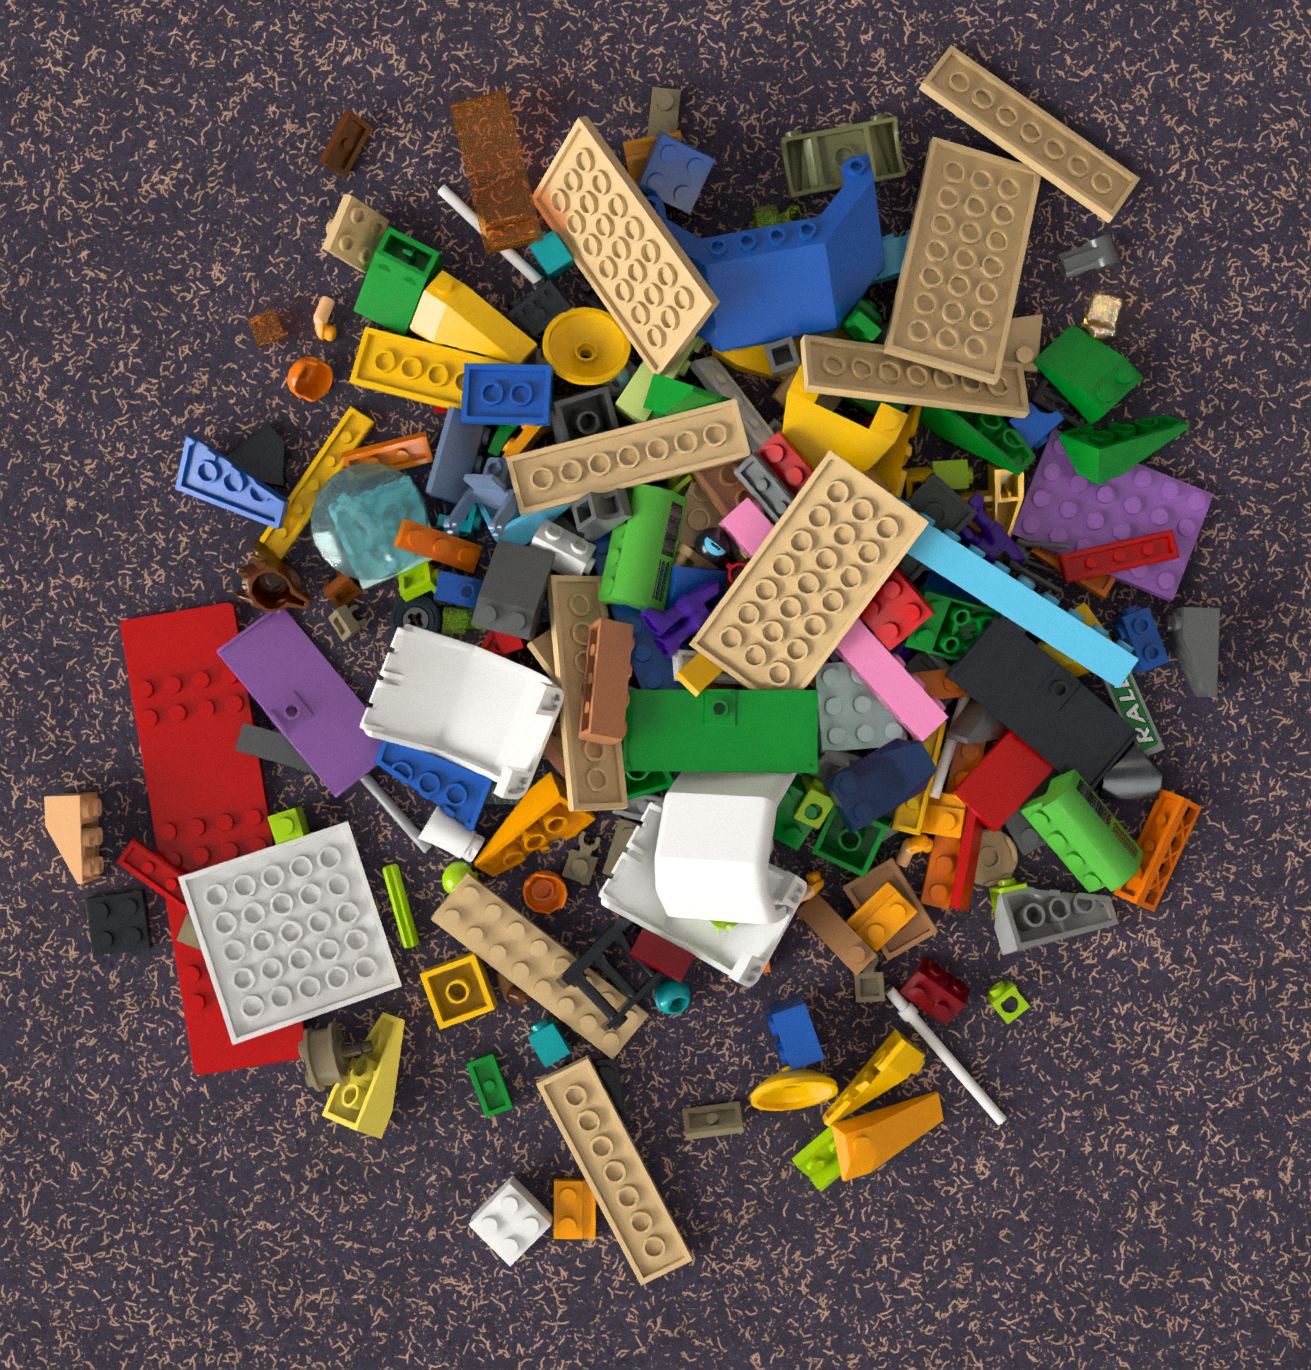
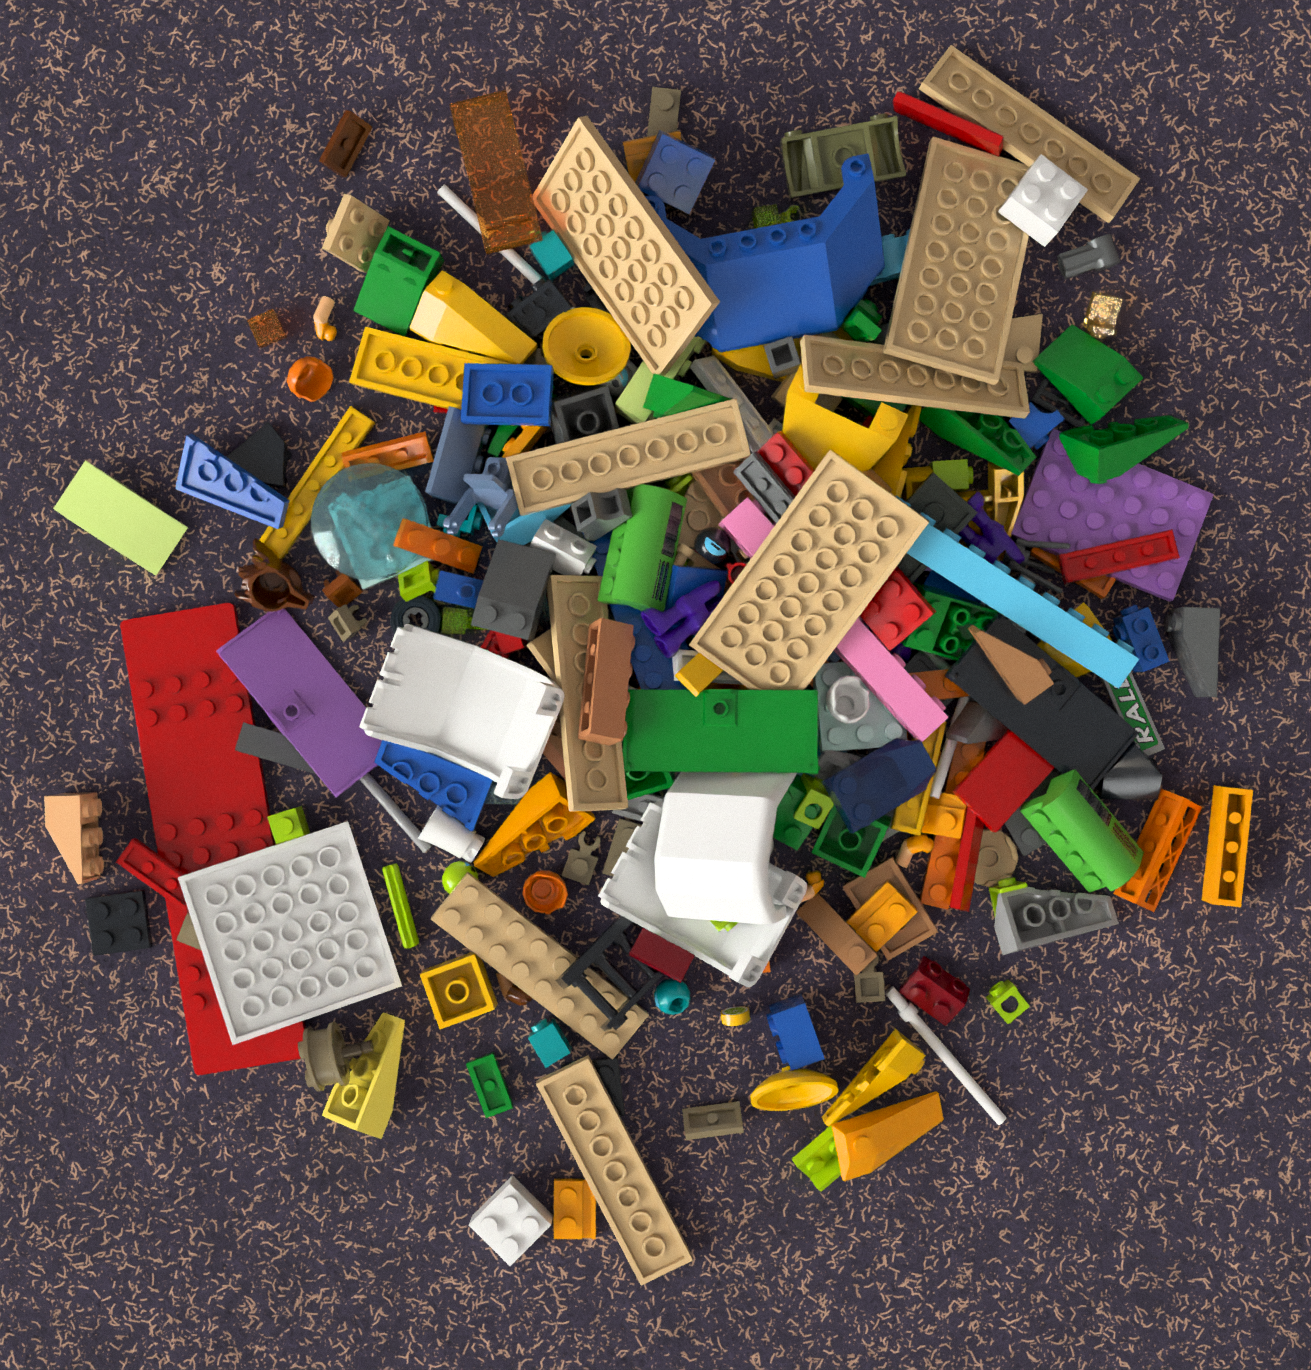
(120, 517): none -> yellowish green slope
(735, 1016): none -> yellow tile
(848, 700): none -> white hair
(948, 123): none -> red tile
(1018, 669): none -> medium nougat slope
(1043, 200): none -> white brick
(1227, 846): none -> light orange brick

